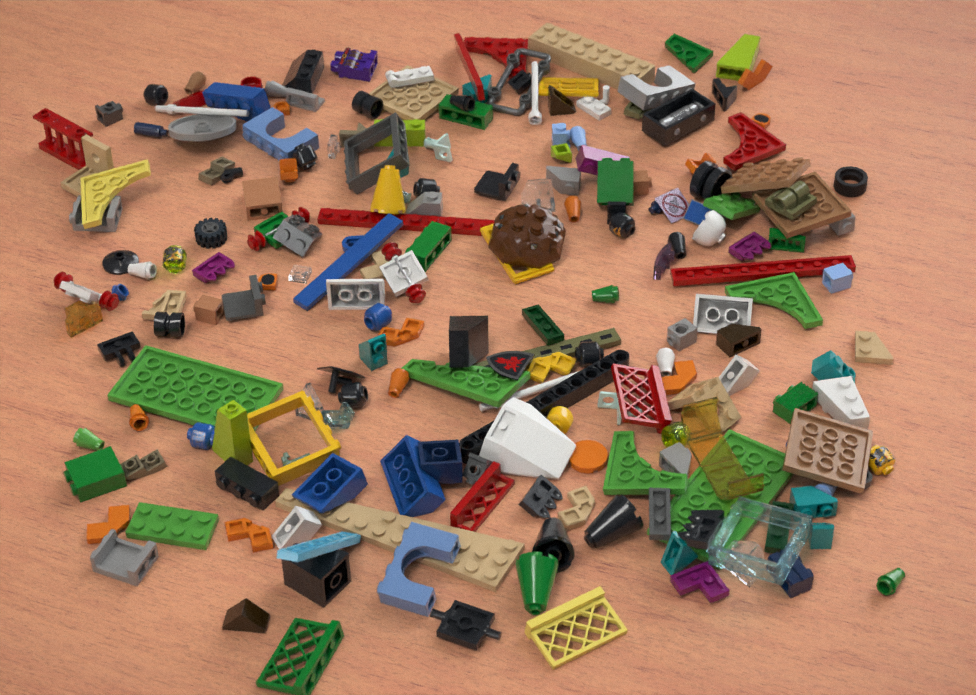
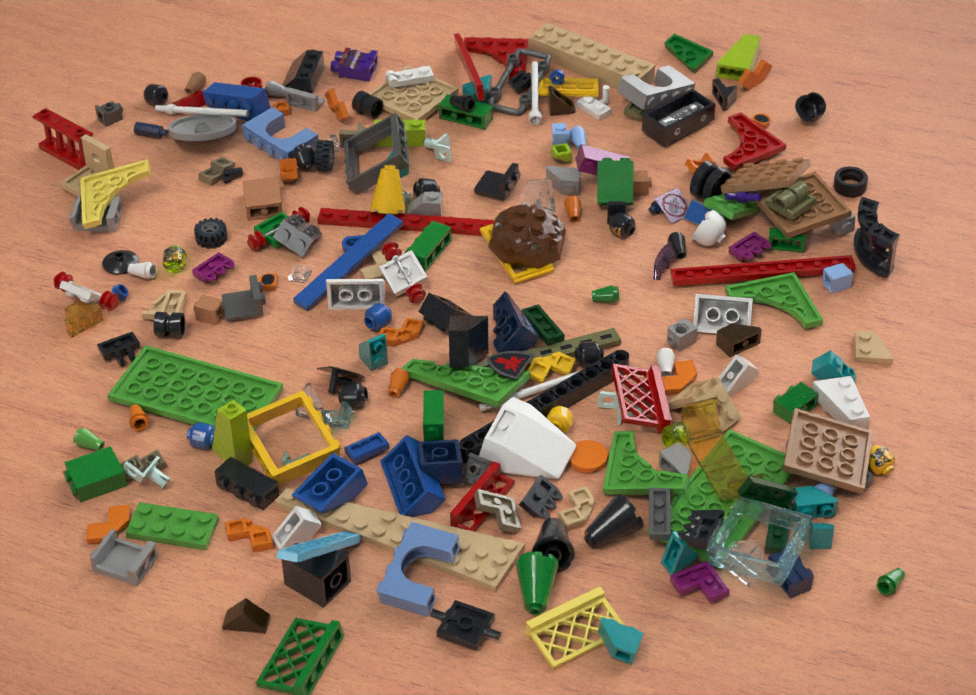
(151, 472): none -> light aqua bracket
(324, 155): none -> black wheel
(336, 106): none -> orange tile
(366, 448): none -> blue plate
(433, 415): none -> green brick
(438, 311): none -> black slope
(501, 506): none -> dark tan plate
(512, 327): none -> dark blue wedge
(557, 73): none -> blue plate
(620, 640): none -> teal slope
(743, 197): none -> dark purple piece
(767, 492): none -> dark green plate
(810, 107): none -> black helmet
(874, 235): none -> black fence

